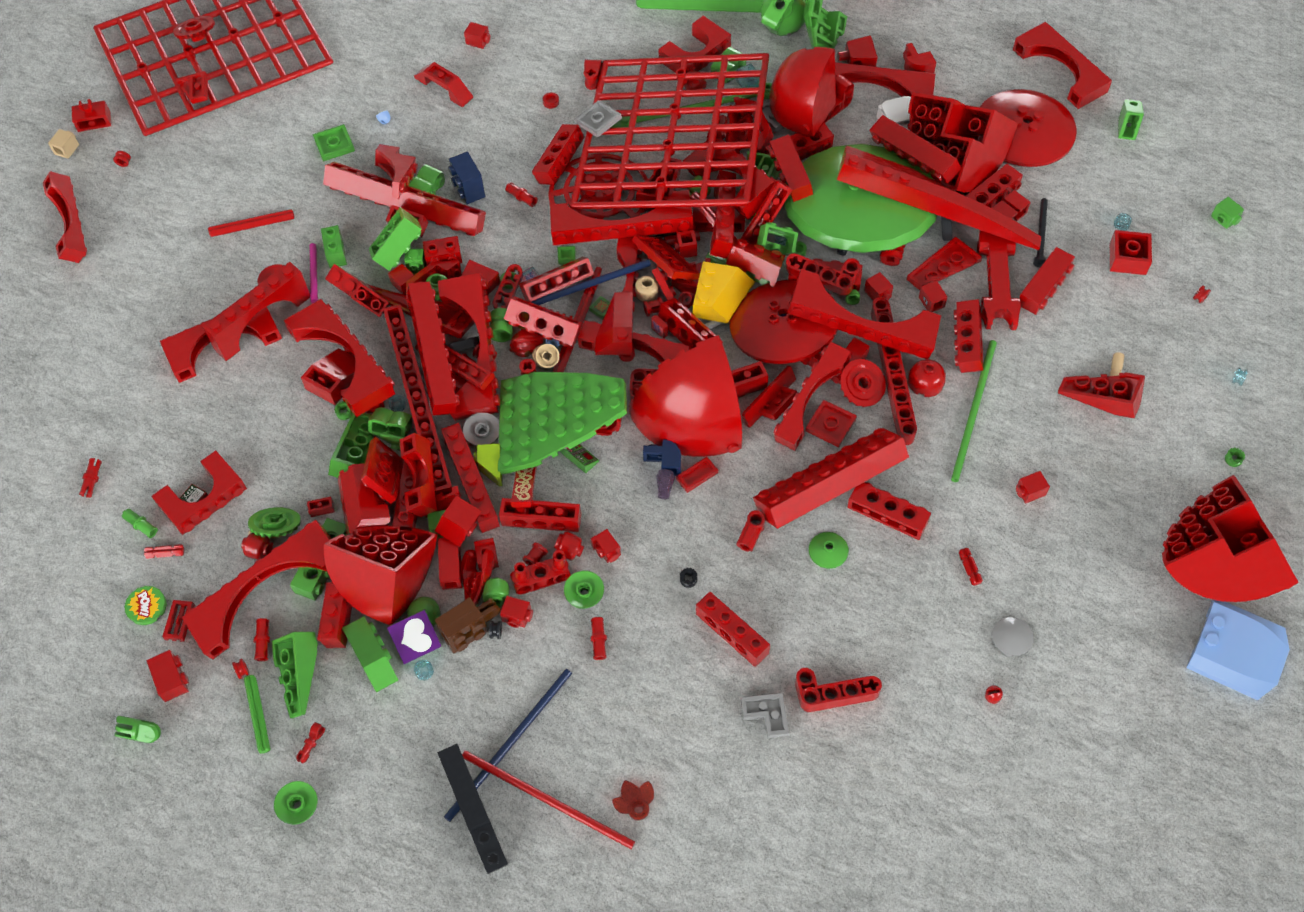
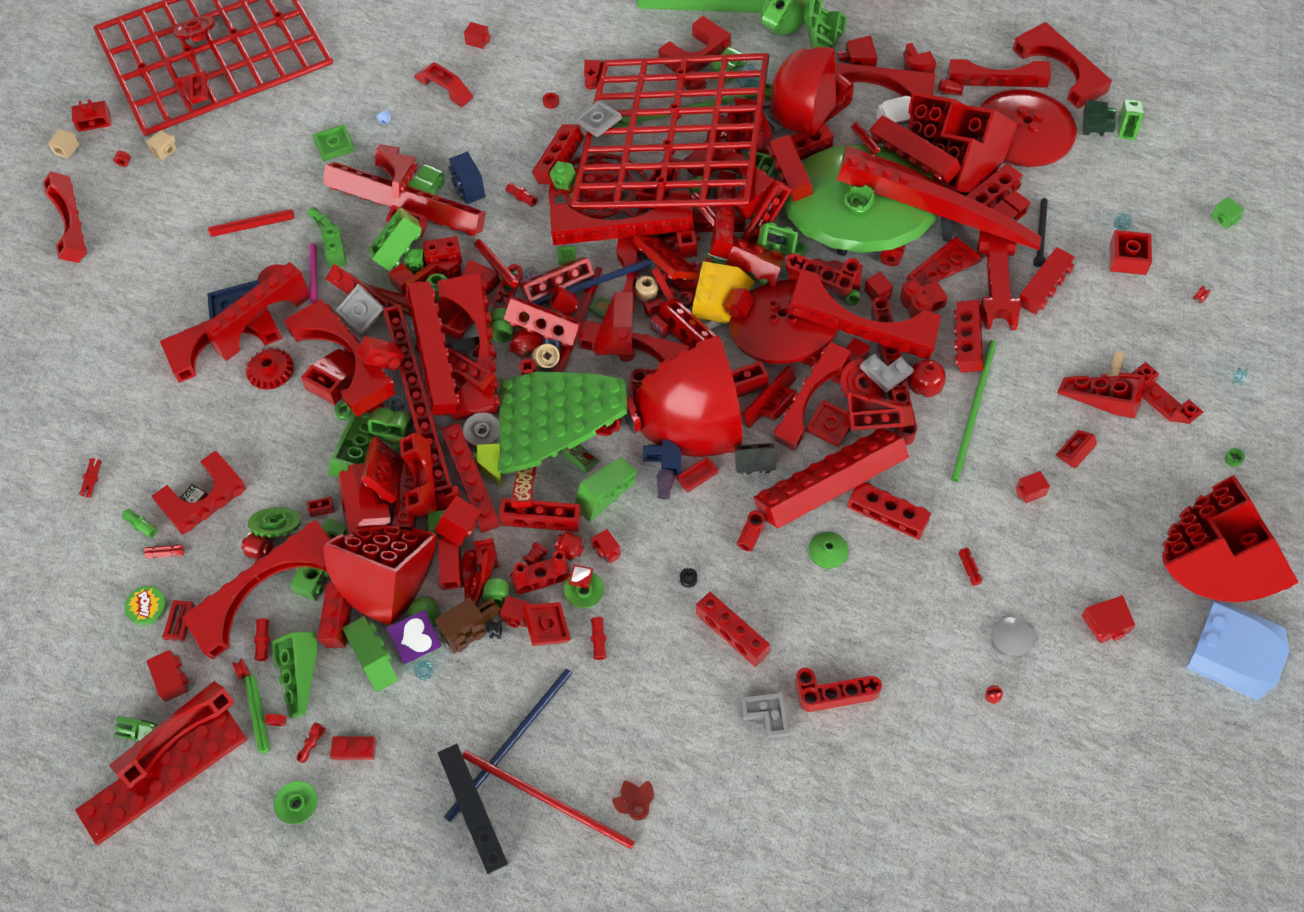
(140, 758): none -> red arch
(161, 145): none -> tan brick
(176, 766): none -> red plate
(222, 299): none -> dark blue wing
(269, 369): none -> red gear
(275, 720): none -> red tile
(322, 220): none -> bright green pin
(353, 748): none -> red plate
(360, 309): none -> light grey plate
(380, 353): none -> red brick
(495, 262): none -> red axle
(546, 624): none -> red plate
(563, 175): none -> bright green brick
(564, 301): none -> red brick
(581, 576): none -> tile
(604, 487): none -> bright green wedge
(631, 417): none -> red tile
(738, 302): none -> red brick
(755, 458): none -> pearl dark grey brick
(859, 198): none -> bright green hair
(865, 138): none -> red axle
(877, 412): none -> red wedge
(886, 376): none -> light grey plate
(914, 298): none -> red brick
(950, 87): none -> red cone
(970, 74): none -> red arch
(1077, 448): none -> red slope
(1095, 118): none -> clear green hips
(1109, 619): none -> red torso
(1163, 401): none -> red slope

